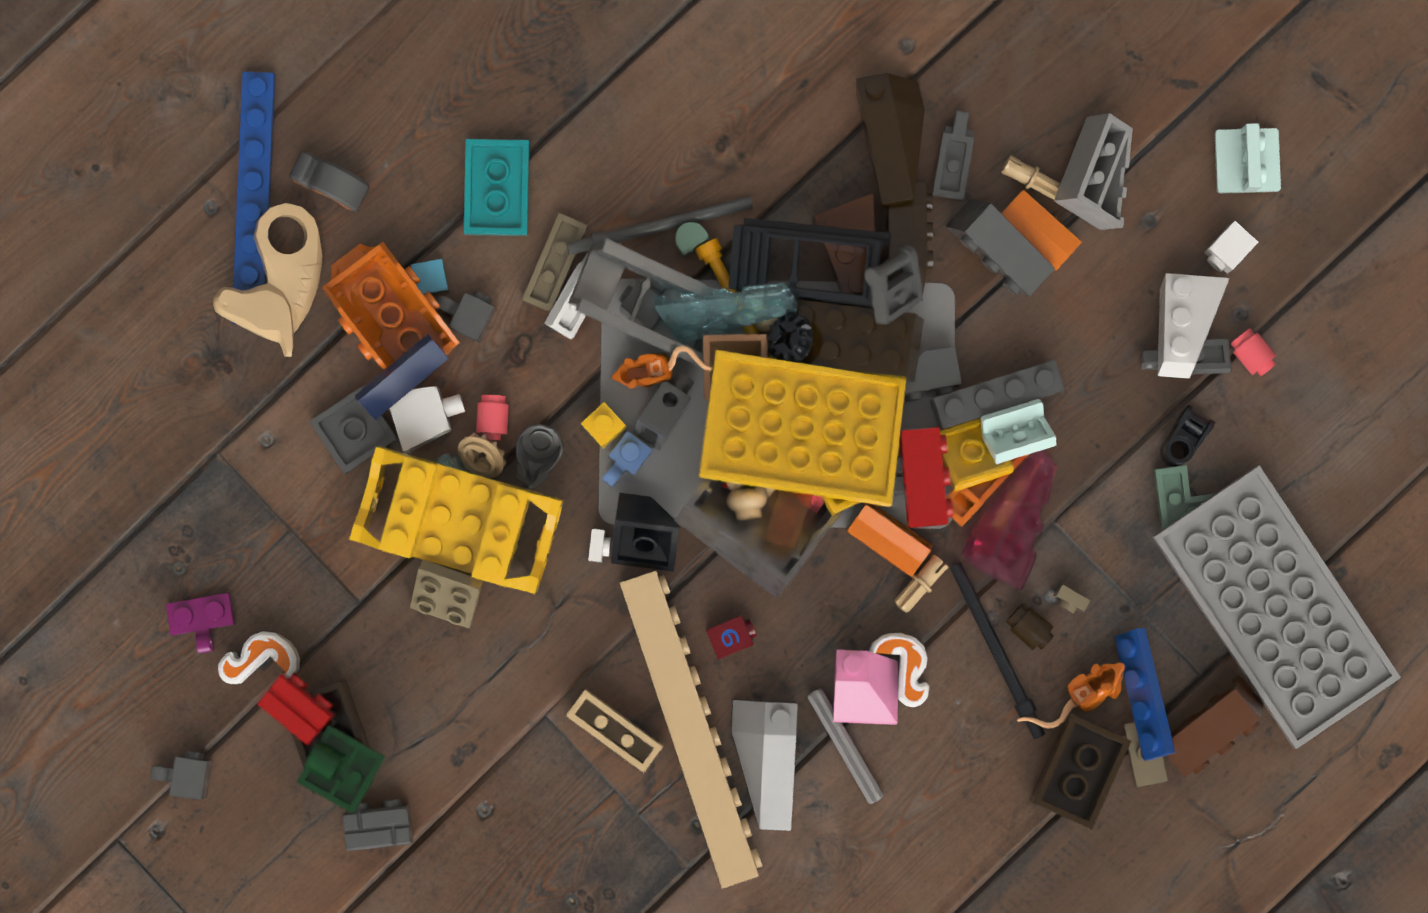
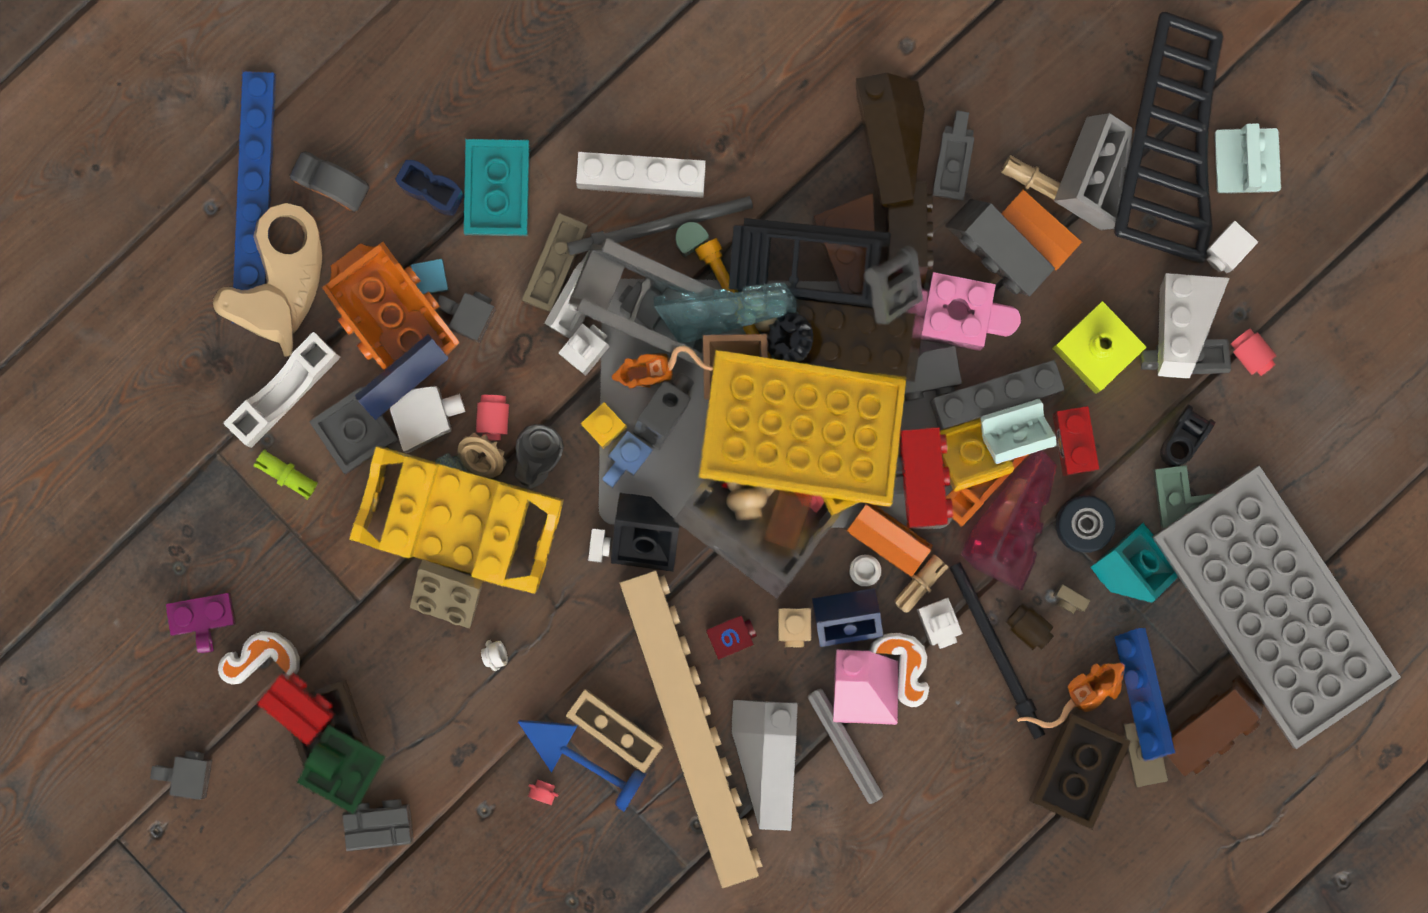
(273, 401): none -> white arch
(285, 474): none -> lime pin
(437, 190): none -> dark blue brick
(494, 655): none -> white plate
(542, 792): none -> coral plate
(551, 741): none -> blue piece
(585, 348): none -> white brick
(640, 174): none -> white brick
(794, 626): none -> tan brick
(847, 617): none -> dark blue brick
(865, 570): none -> white plate
(940, 623): none -> white brick
(963, 312): none -> bright pink brick
(1075, 441): none -> red brick
(1076, 529): none -> black wheel
(1099, 347): none -> neon yellow brick
(1135, 567): none -> teal slope
(1199, 126): none -> black bar

